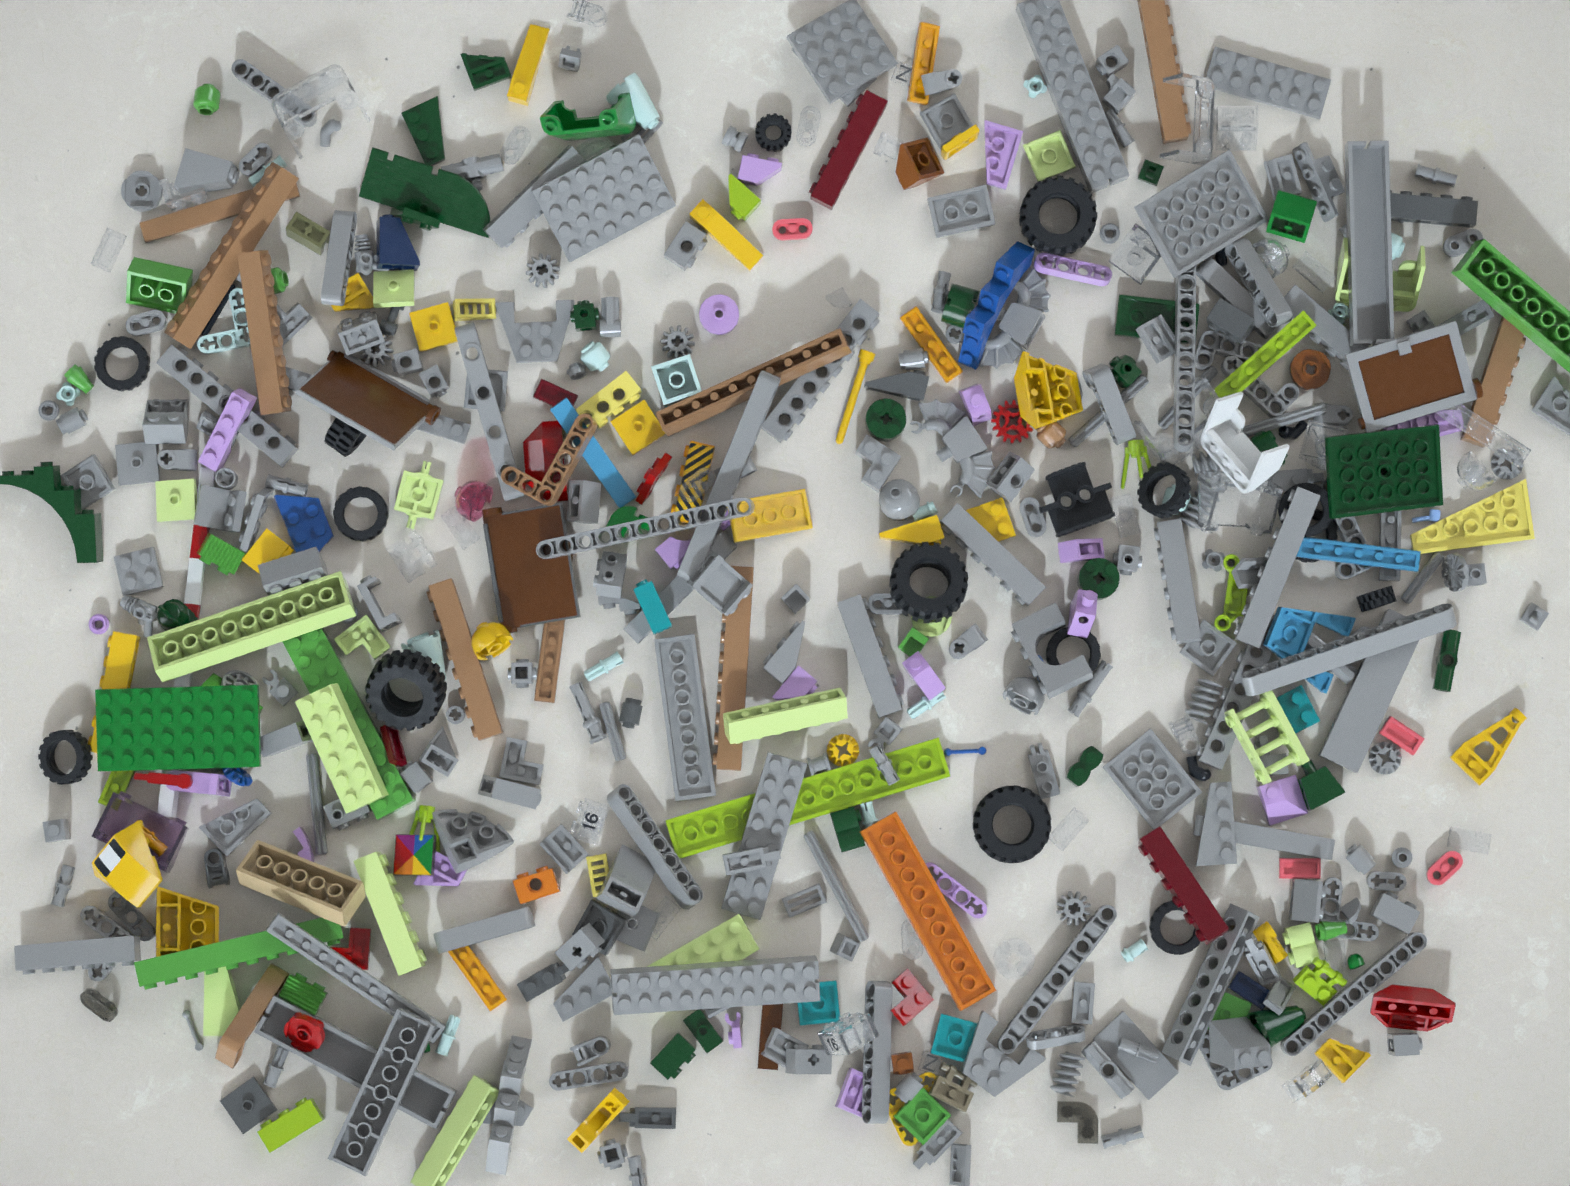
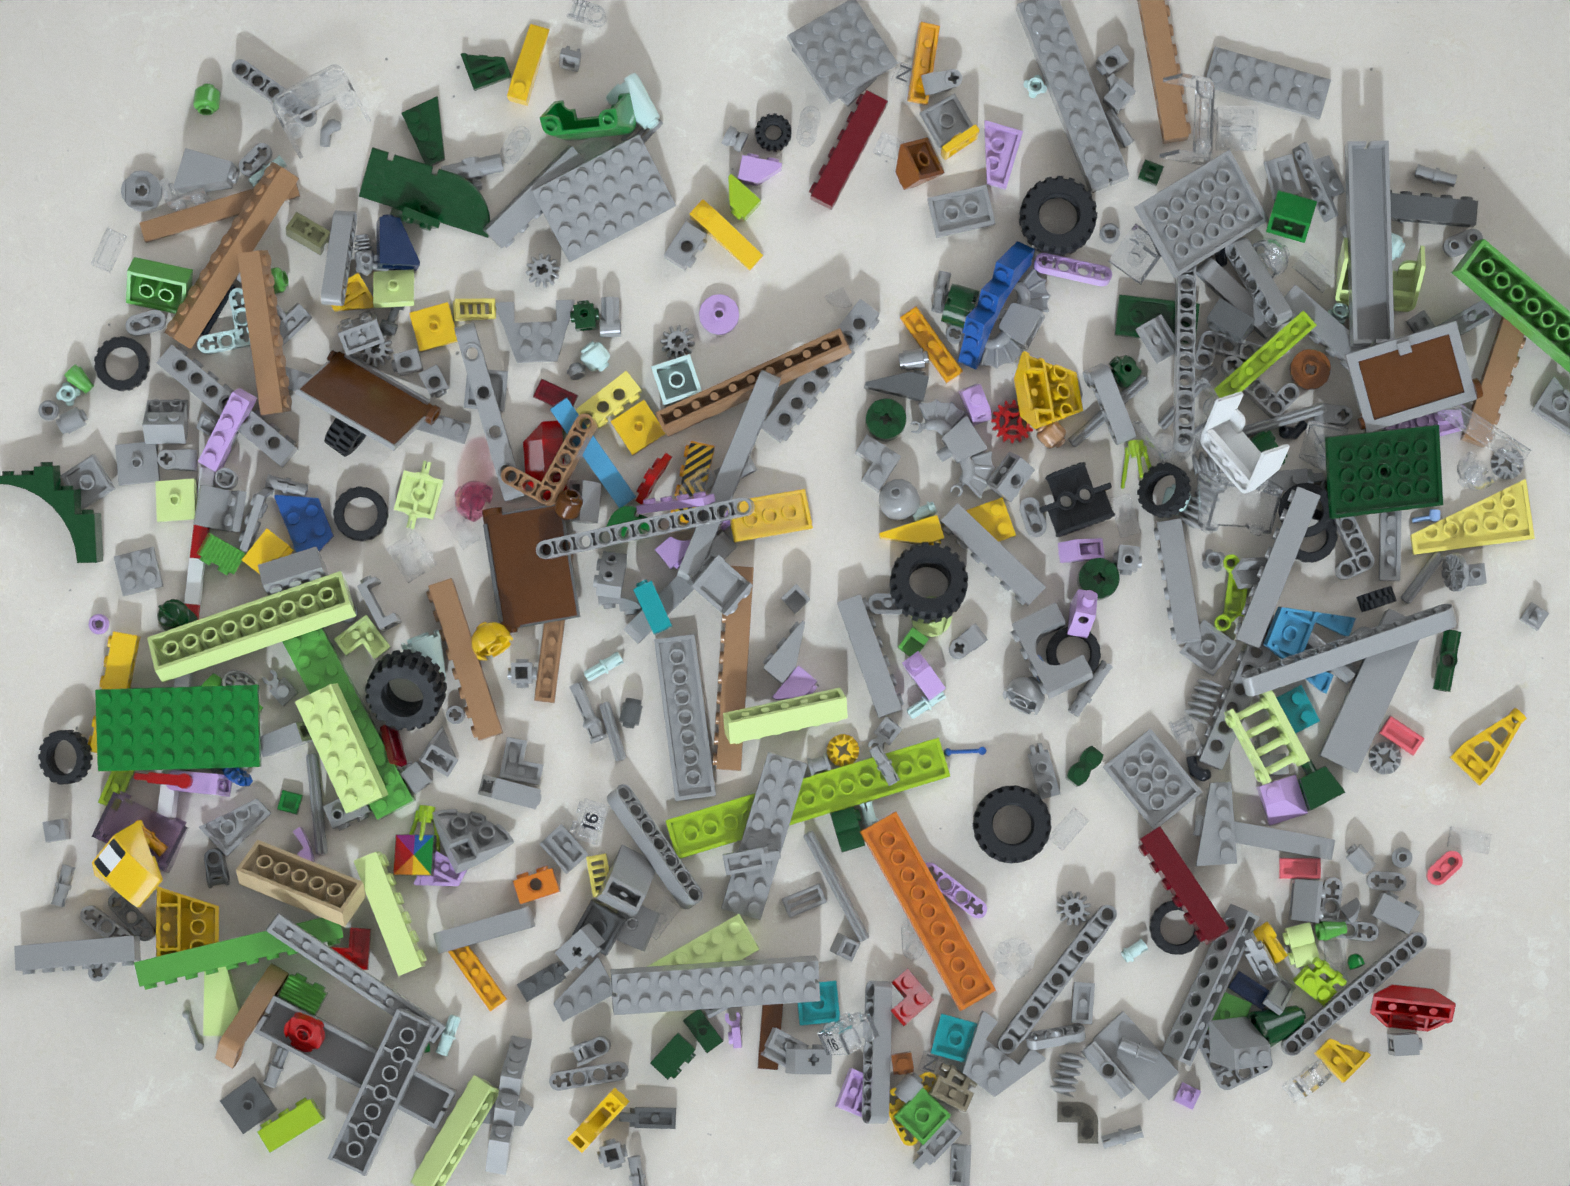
(99, 1004): clear smoke plate -> none
(142, 610): light grey piece -> none
(290, 802): none -> green tile
(568, 504): none -> reddish brown head
(680, 502): none -> lavender plate
(792, 229): coral plate -> none
(865, 358): yellow piece -> none
(1049, 156): yellowish green plate -> none
(1187, 1095): none -> lavender tile
(1359, 554): dark azure tile -> none

